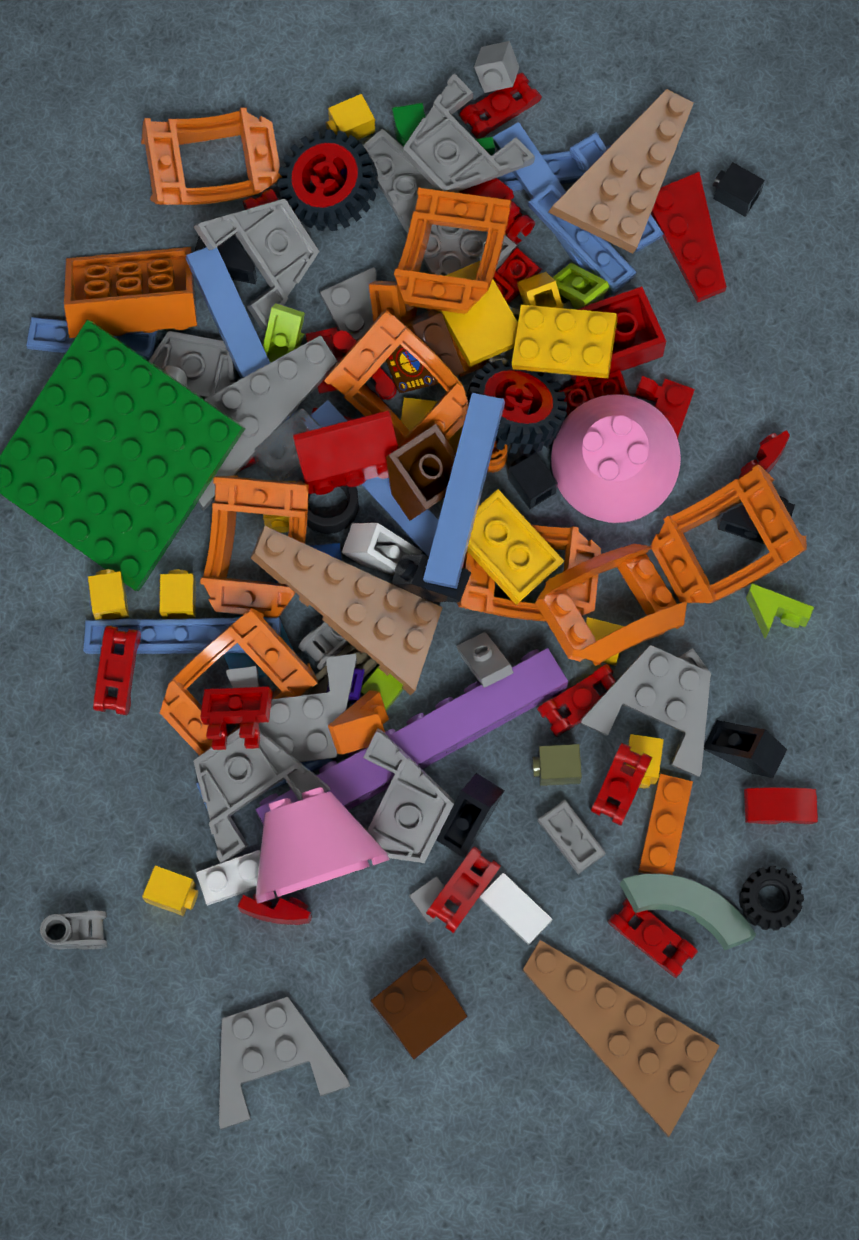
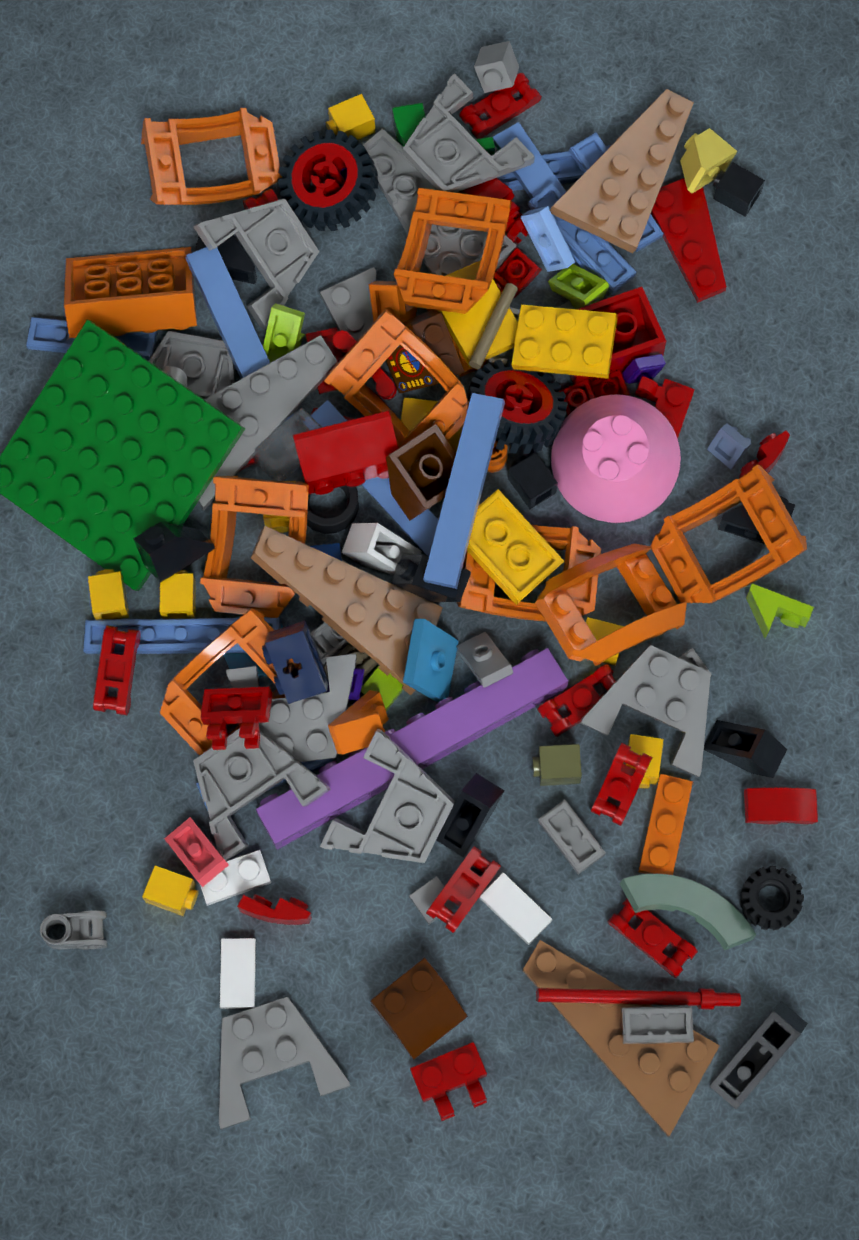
(171, 548): none -> black slope
(196, 852): none -> coral plate
(238, 973): none -> white tile
(296, 644): none -> dark blue brick
(311, 844): bright pink cone -> none
(430, 660): none -> dark azure plate
(448, 1073): none -> red plate
(493, 326): none -> dark tan bar
(540, 291): yellow brick -> none
(547, 239): none -> light blue plate
(643, 366): none -> dark purple tile
(657, 1025): none -> light grey plate
(702, 998): none -> red bar
(705, 158): none -> light yellow slope
(729, 446): none -> sand blue tile
(758, 1055): none -> black slope

